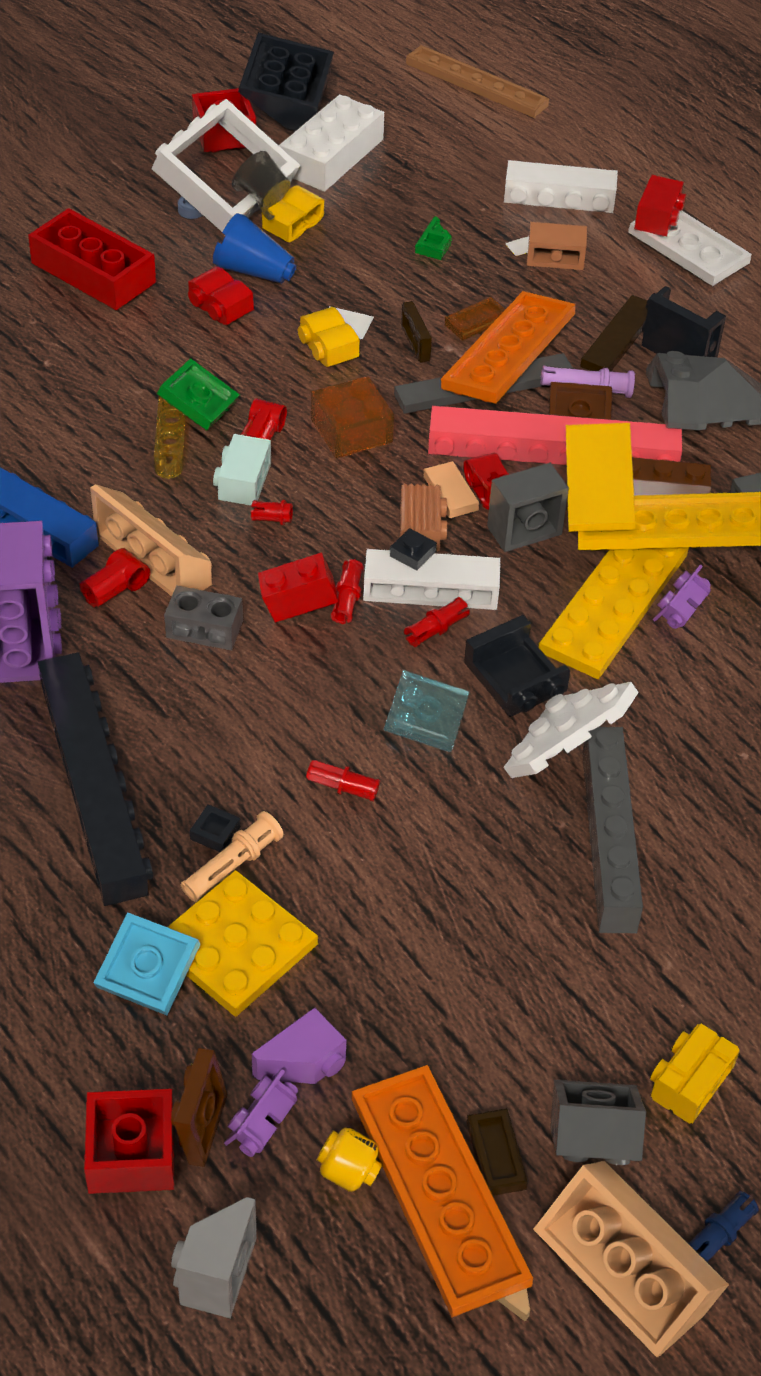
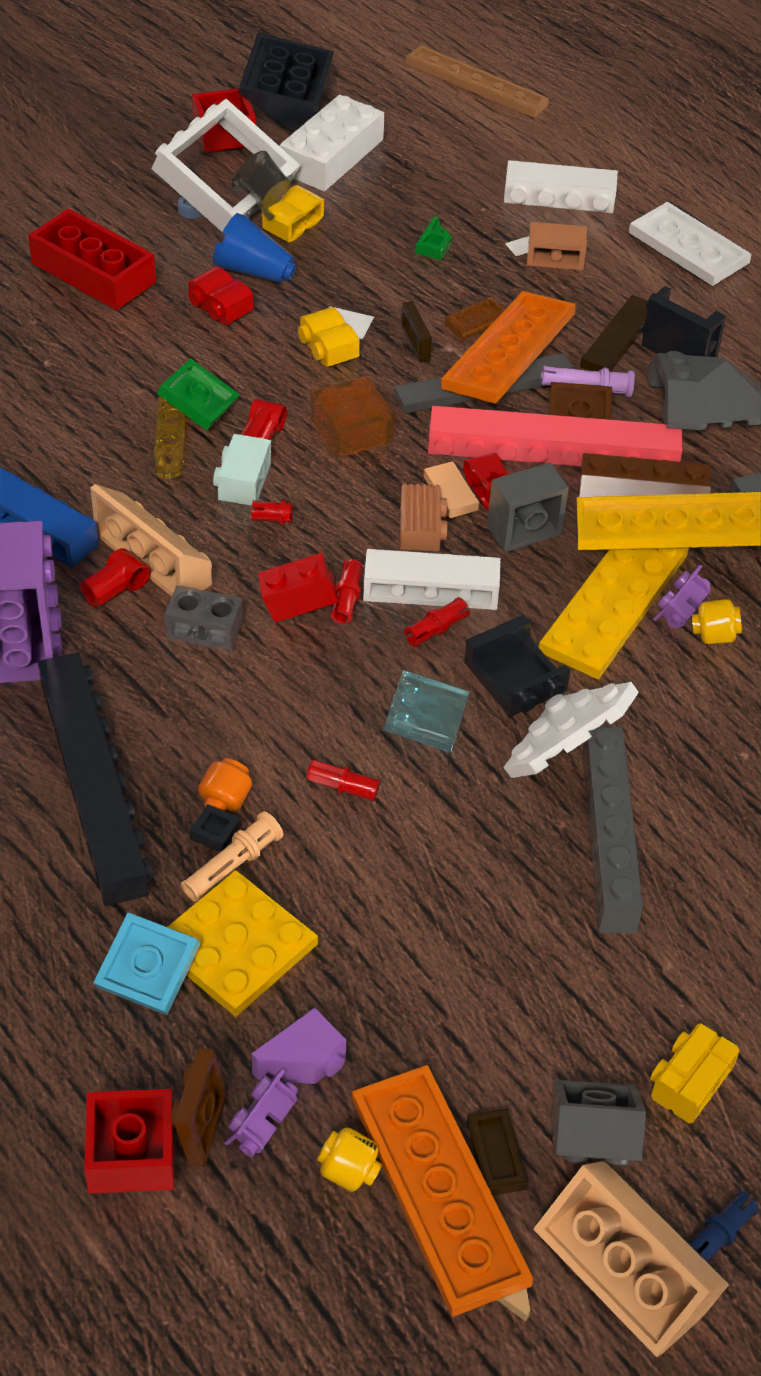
(216, 1258): light grey slope -> none
(225, 785): none -> orange head
(413, 549): black plate -> none
(600, 477): yellow tile -> none
(660, 205): red brick -> none
(717, 622): none -> yellow head

